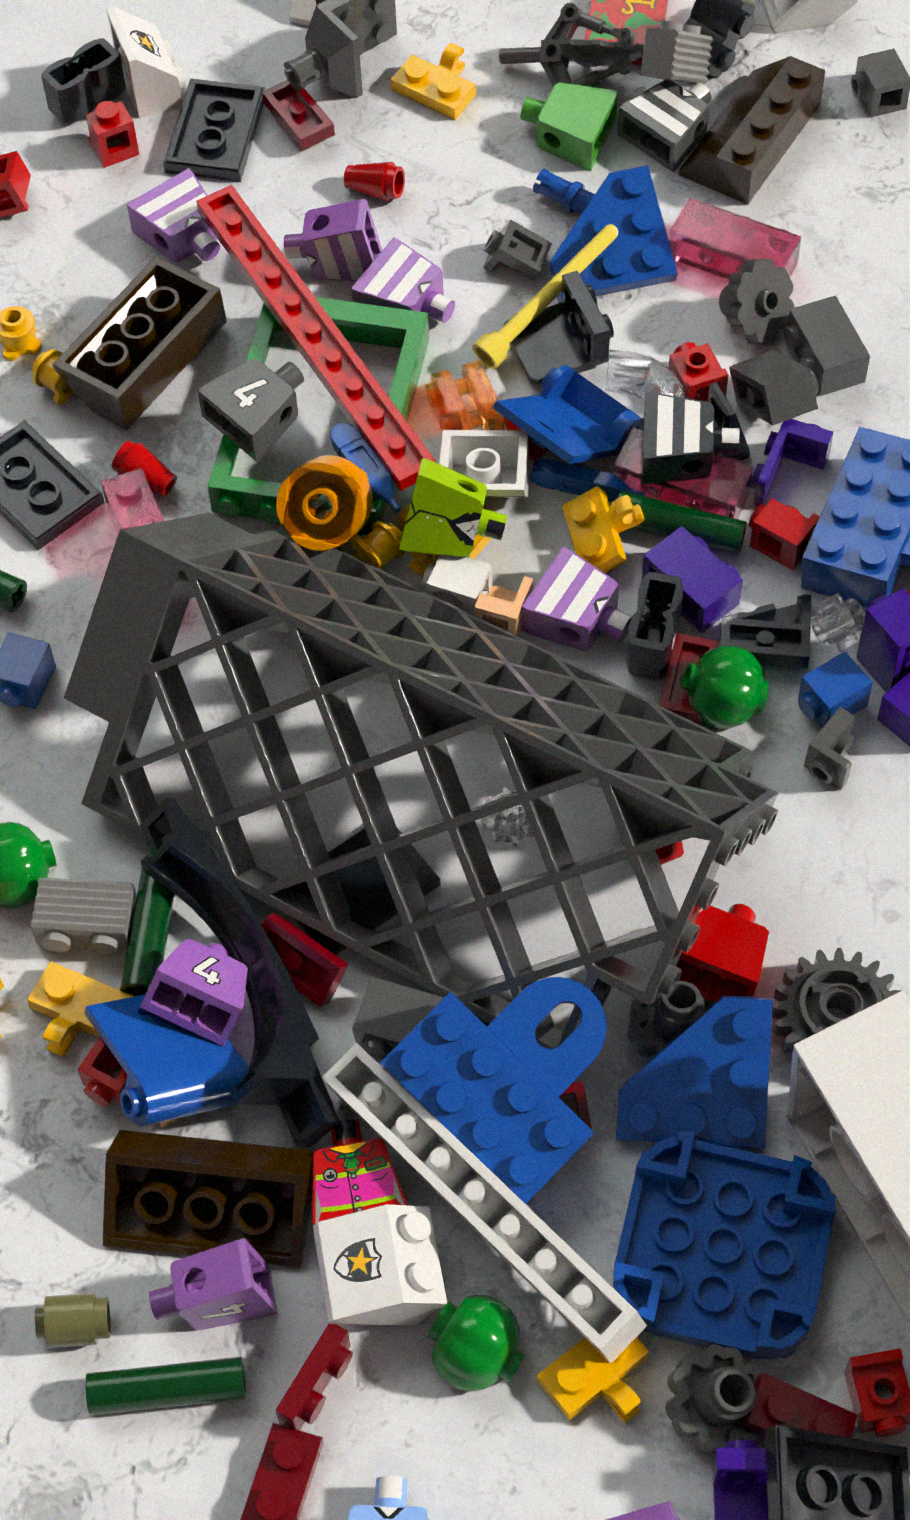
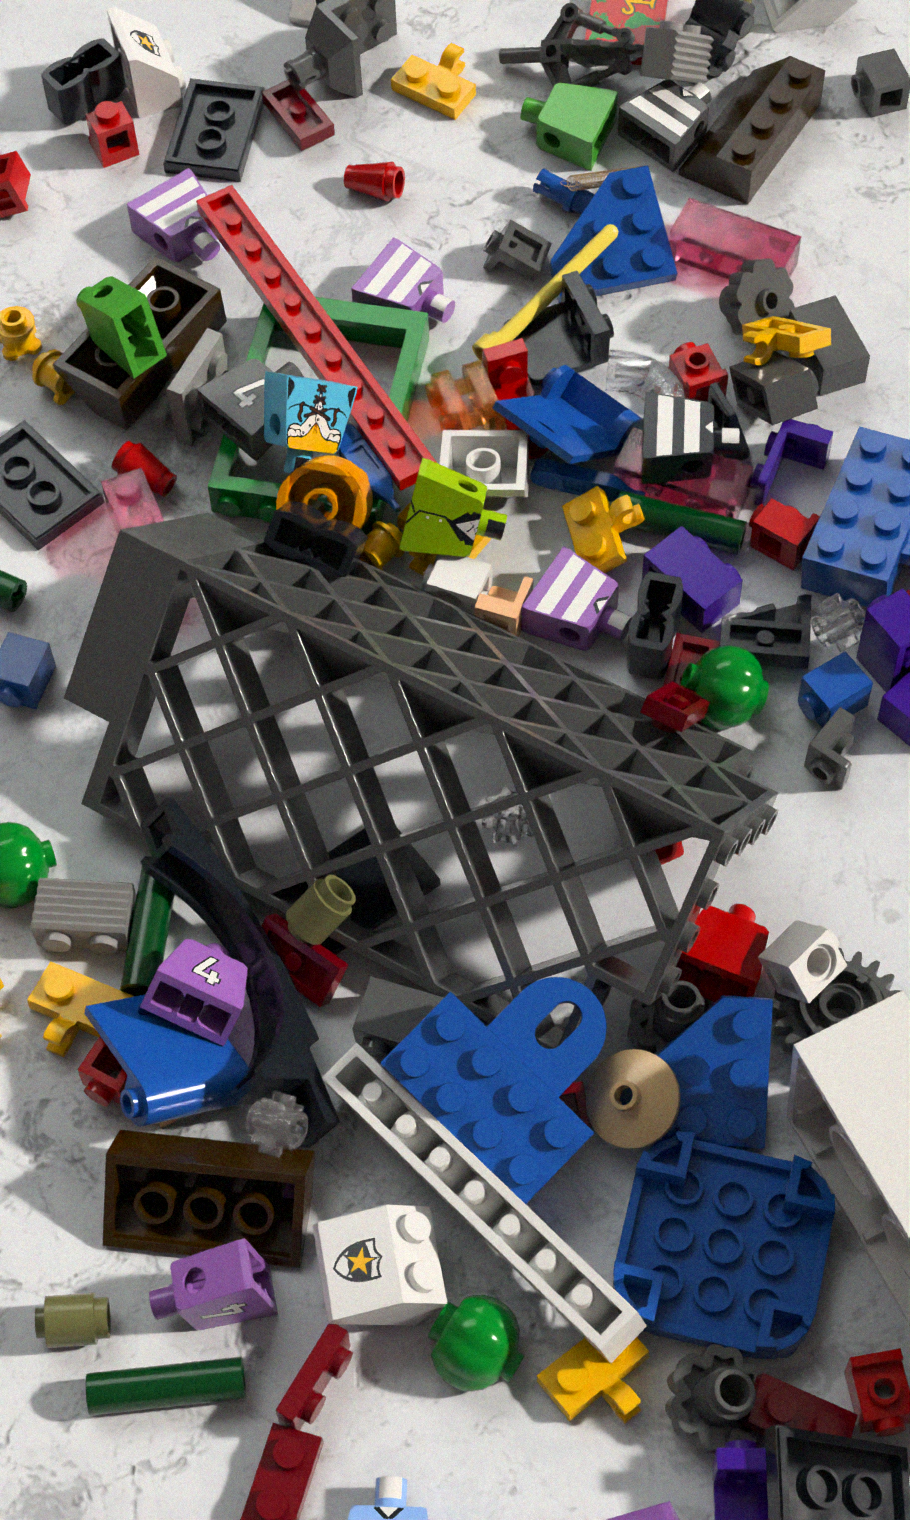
(118, 312): none -> bright green torso
(180, 392): none -> light grey plate
(277, 1124): none -> clear gear
(305, 415): none -> medium azure torso
(305, 533): none -> black brick
(320, 910): none -> olive brick
(336, 241): medium lavender torso -> none
(352, 1175): torso -> none
(508, 369): none -> red bracket
(592, 183): none -> tan piece
(653, 1101): none -> tan dish
(674, 708): none -> dark red plate
(783, 334): none -> yellow plate
(803, 960): none -> white brick

